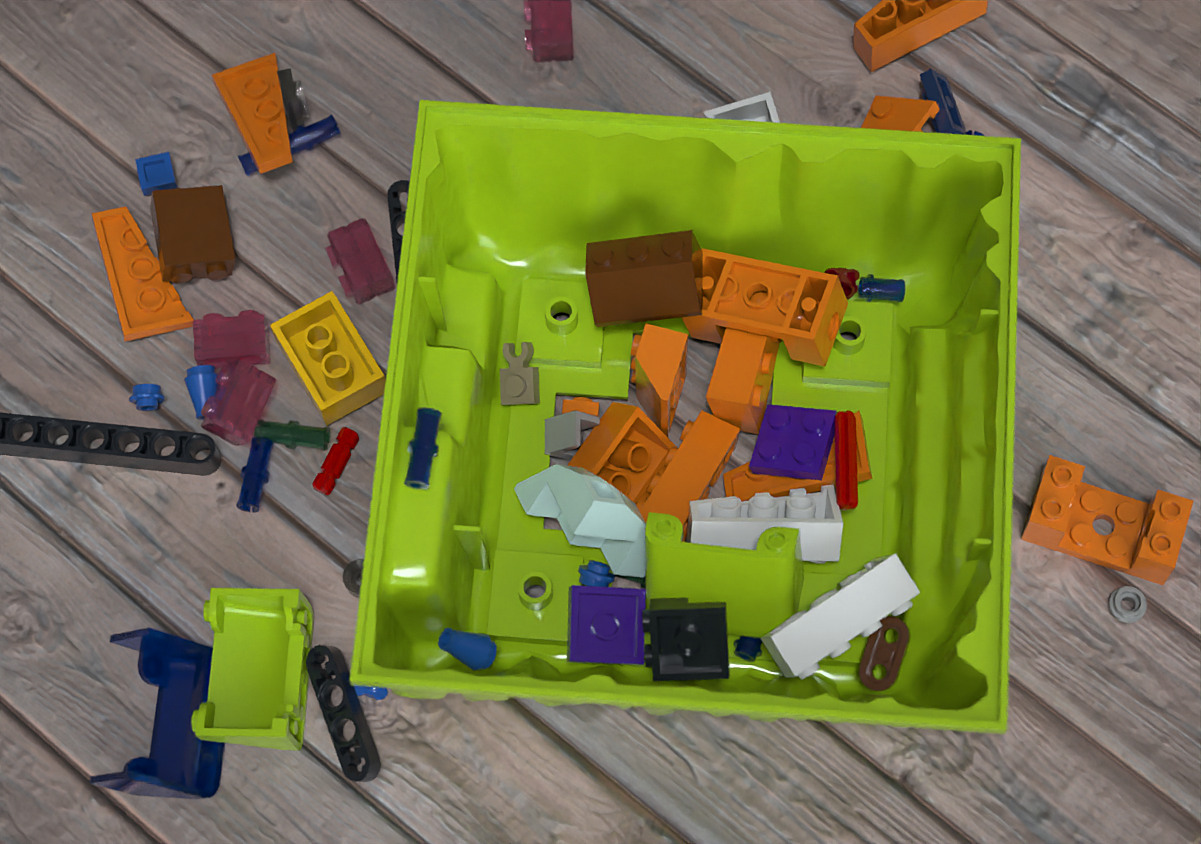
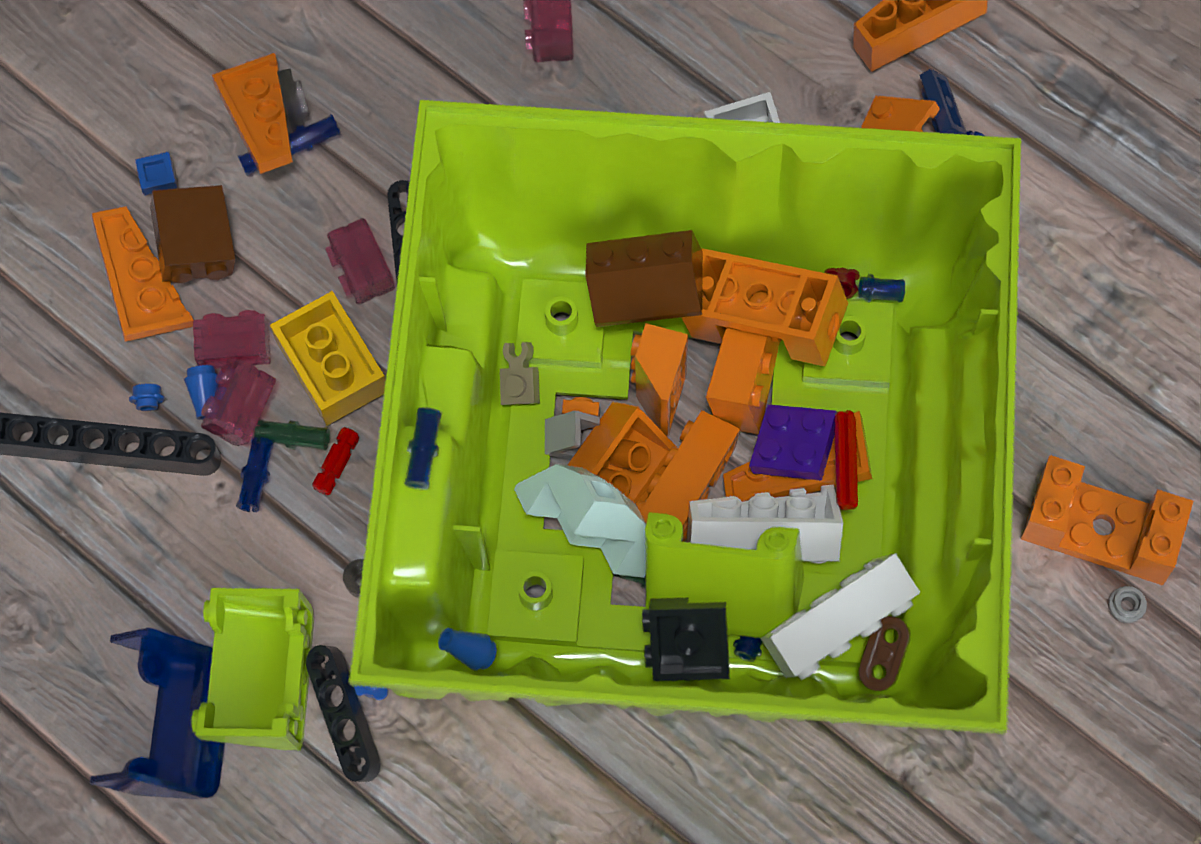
(595, 574): blue plate -> none
(605, 625): dark purple plate -> none

